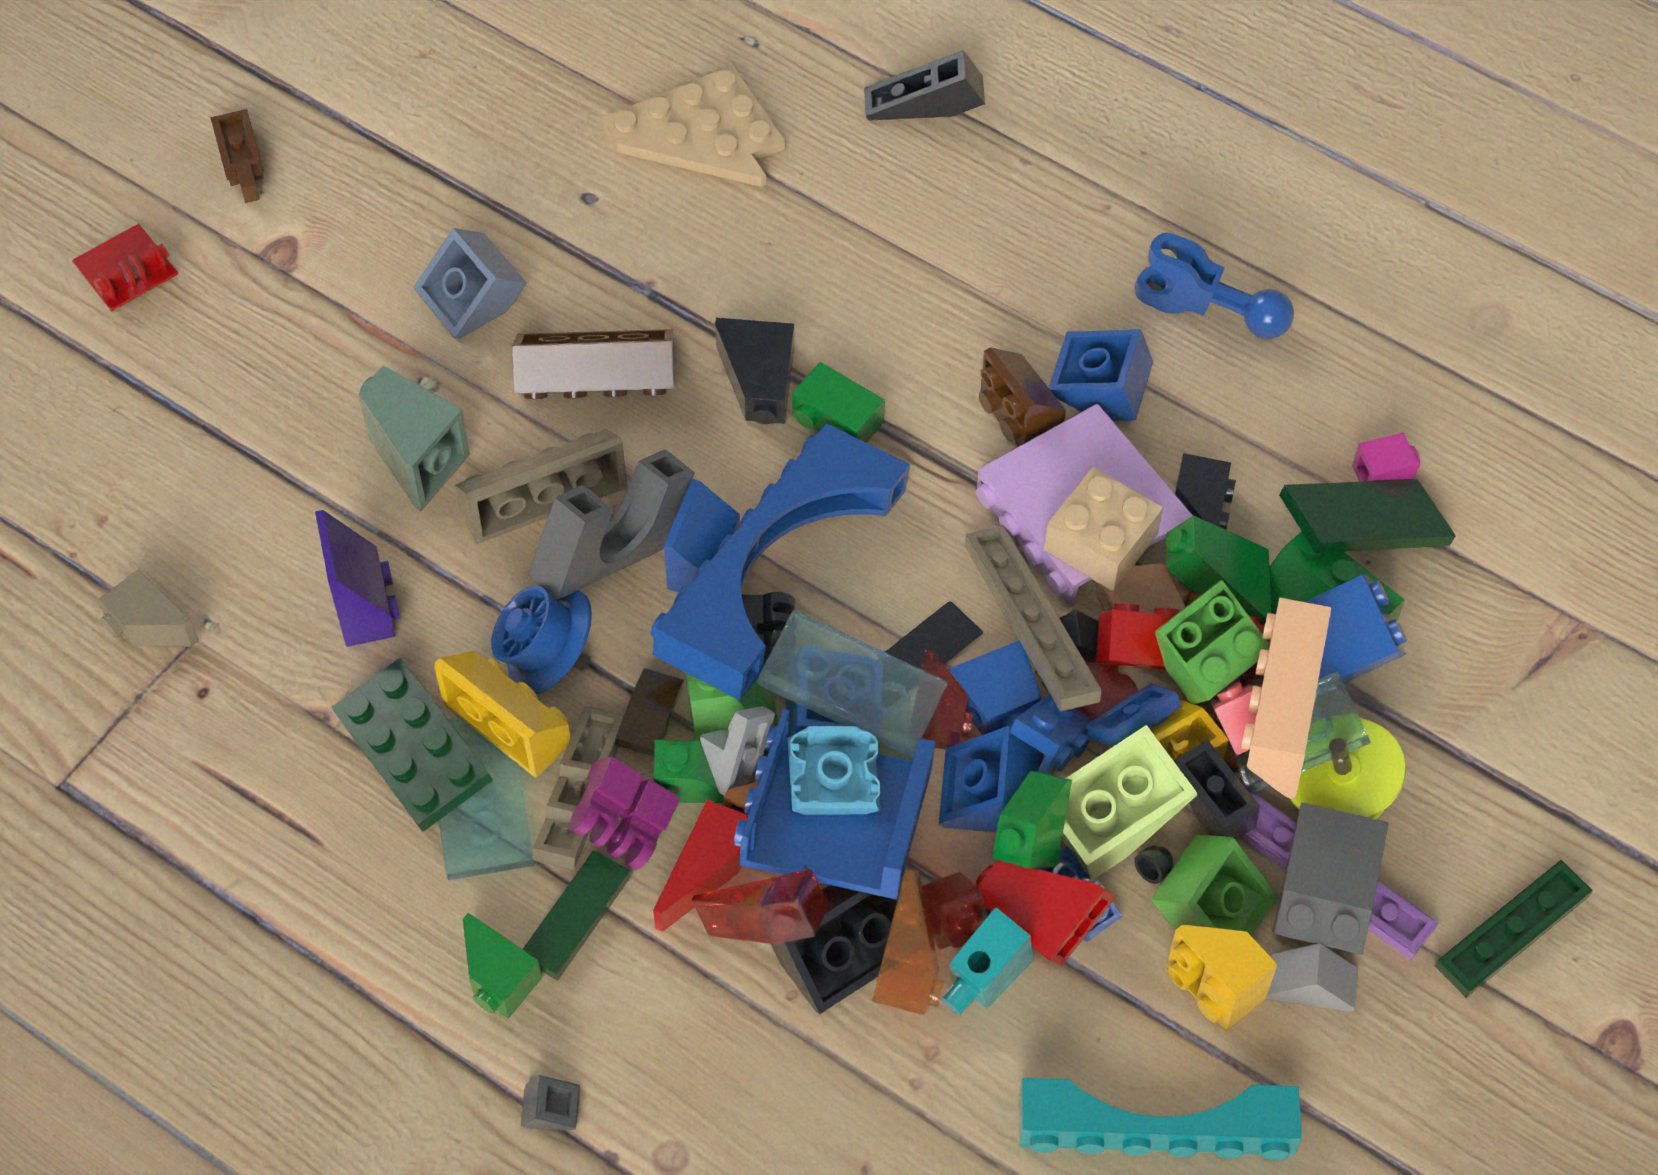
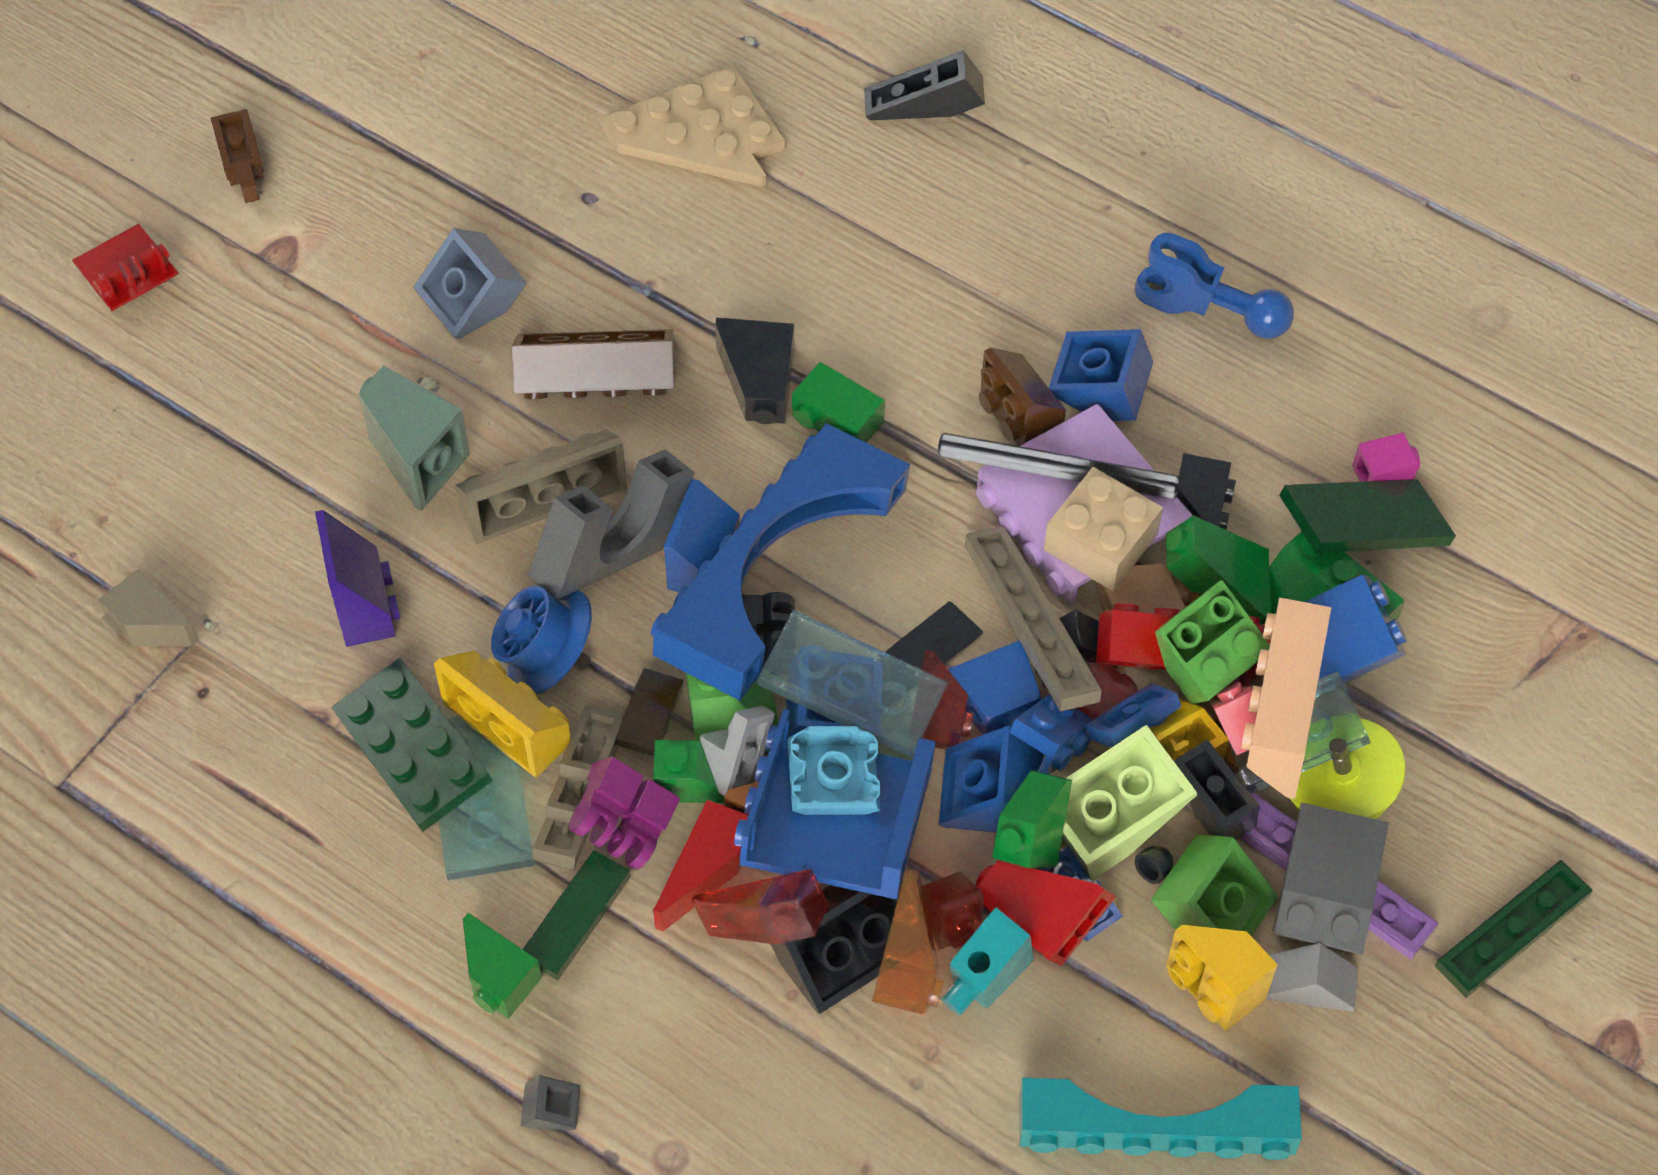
(1054, 464): none -> axle

